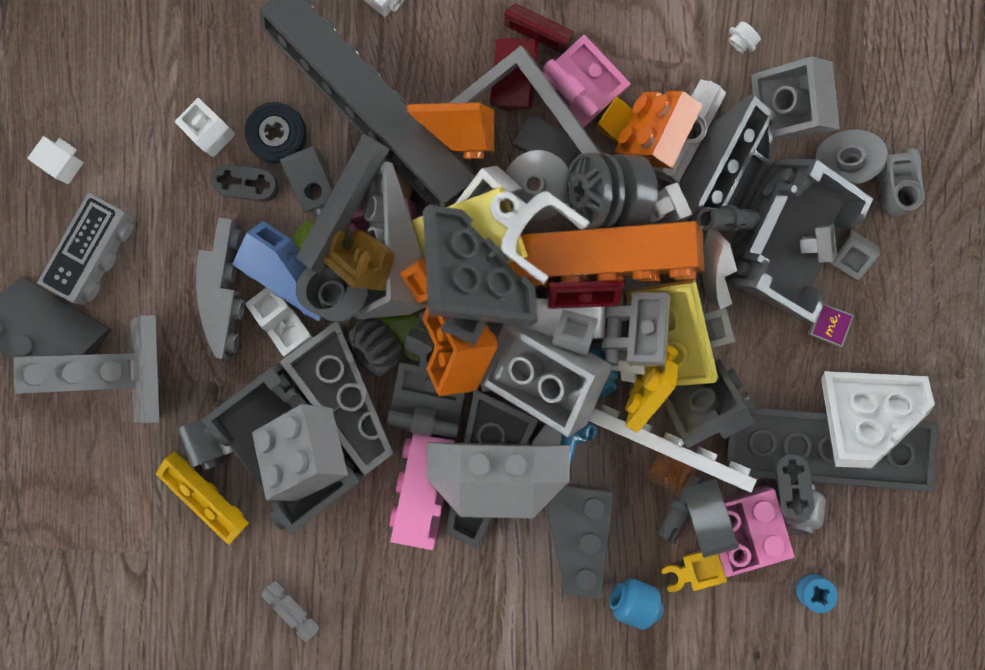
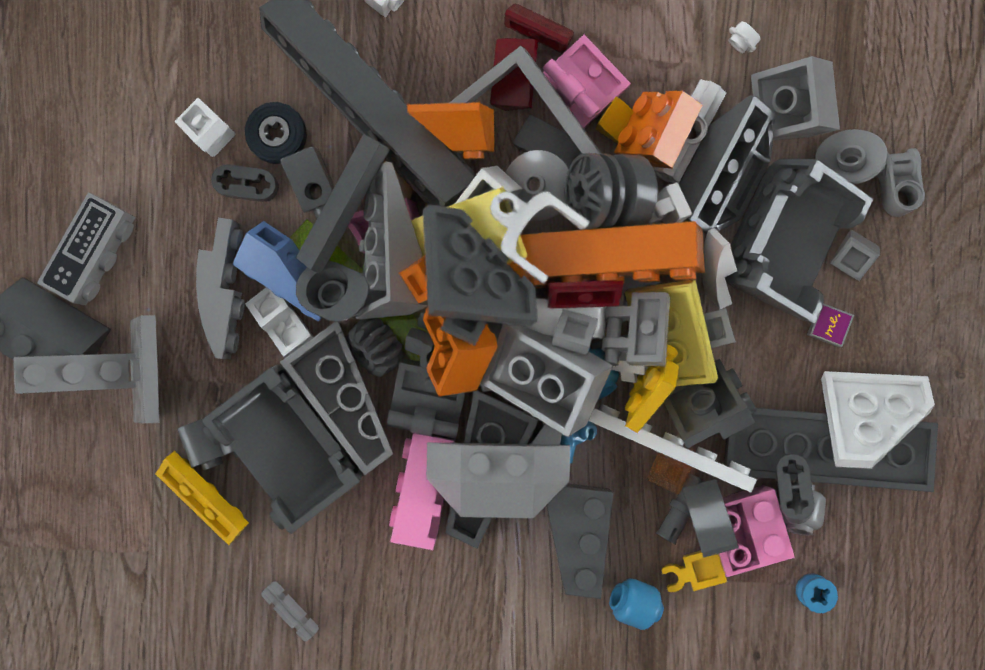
(56, 159): white plate -> none
(299, 453): light grey brick -> none
(363, 263): pearl gold hinge -> none
(728, 219): dark grey pin -> none
(823, 243): light grey tile -> none

